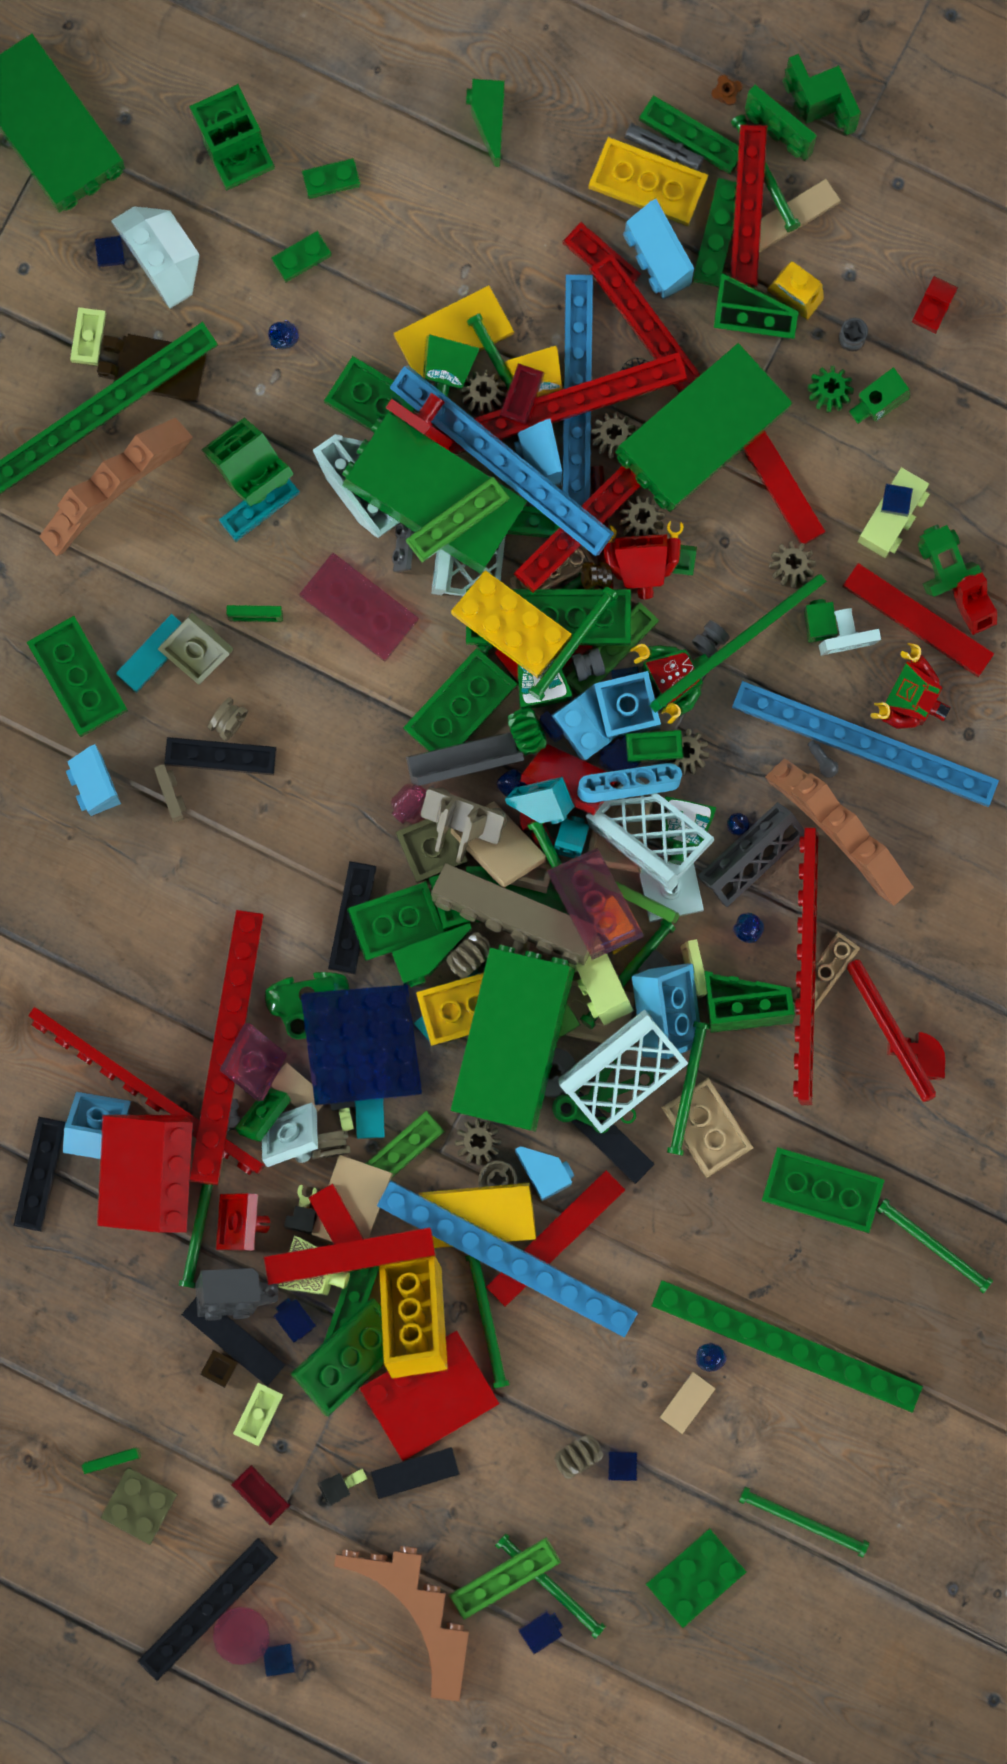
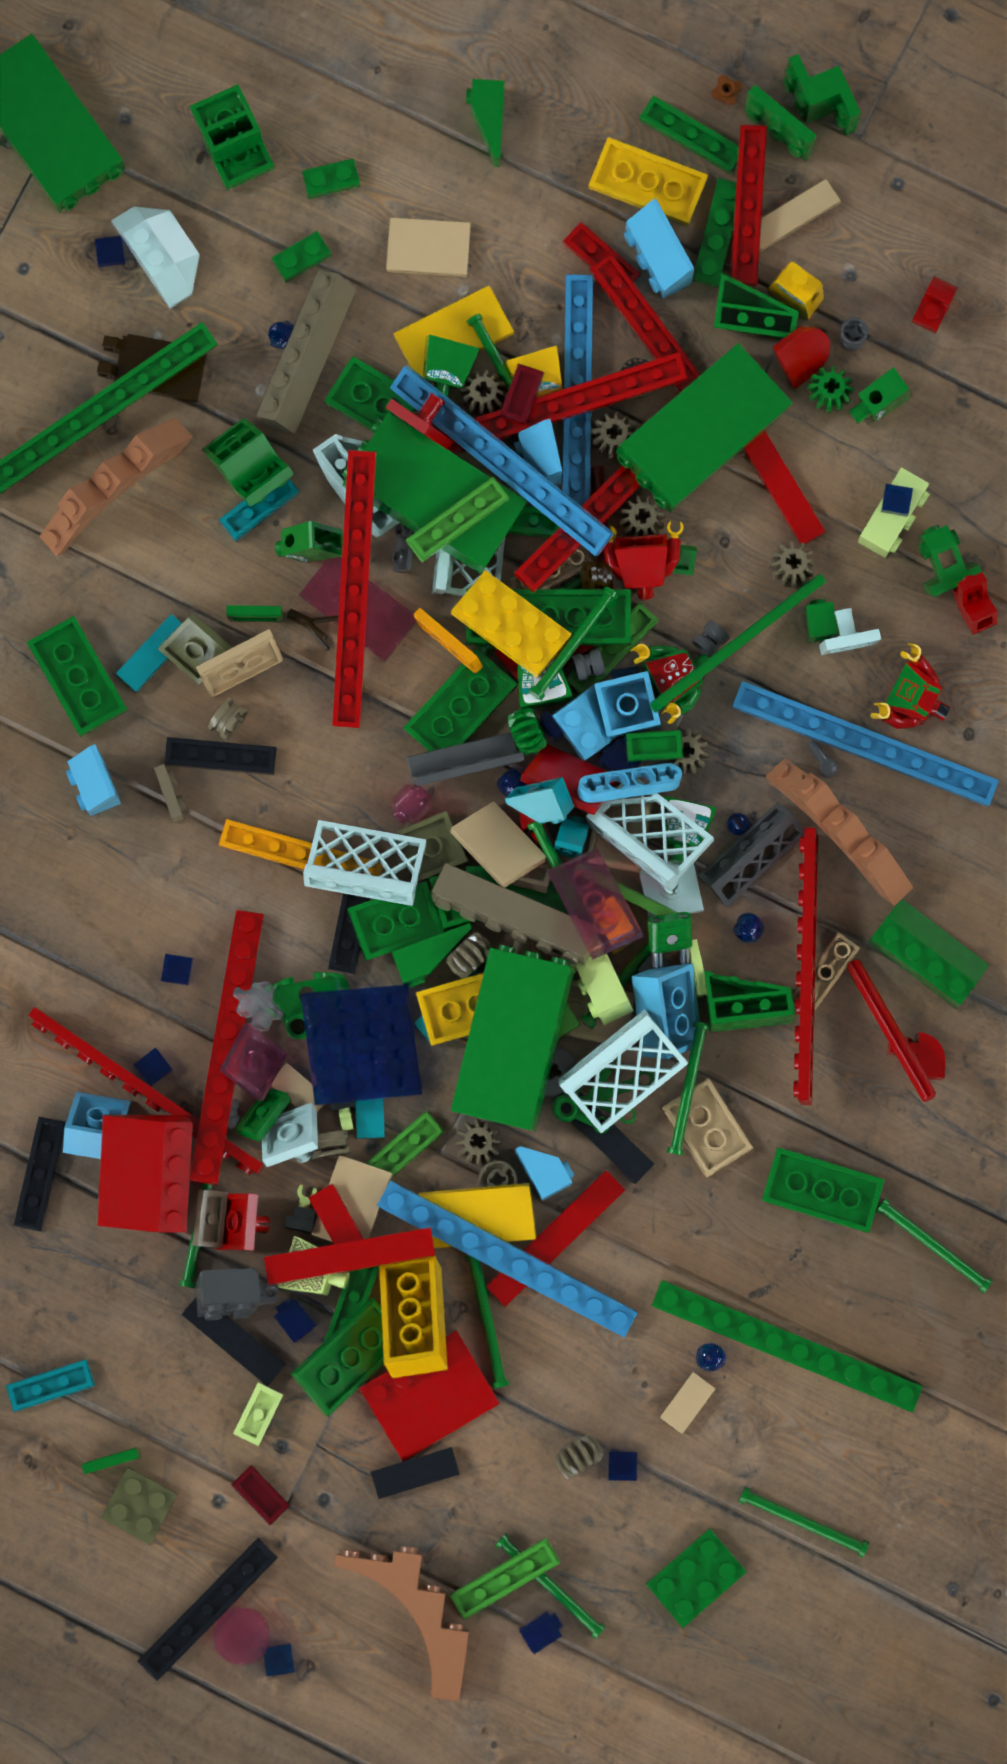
(50, 1385): none -> teal tile
(88, 336): yellowish green plate -> none
(153, 1067): none -> clear blue tile
(177, 969): none -> clear blue tile
(210, 1218): none -> dark tan plate
(219, 1368): dark brown plate -> none
(240, 663): none -> tan tile
(258, 1005): none -> clear hips
(281, 848): none -> light orange tile
(299, 542): none -> green torso
(306, 352): none -> dark tan brick
(308, 623): none -> dark brown plant
(336, 1487): pearl dark grey piece -> none
(354, 588): none -> red plate
(364, 884): none -> light aqua fence
(428, 247): none -> tan tile
(447, 640): none -> light orange tile
(464, 816): dark tan piece -> none
(670, 150): dark grey pin -> none
(670, 934): none -> green piece
(790, 222): green bar -> none
(802, 354): none -> red tile
(918, 620): red tile -> none
(928, 953): none -> green slope

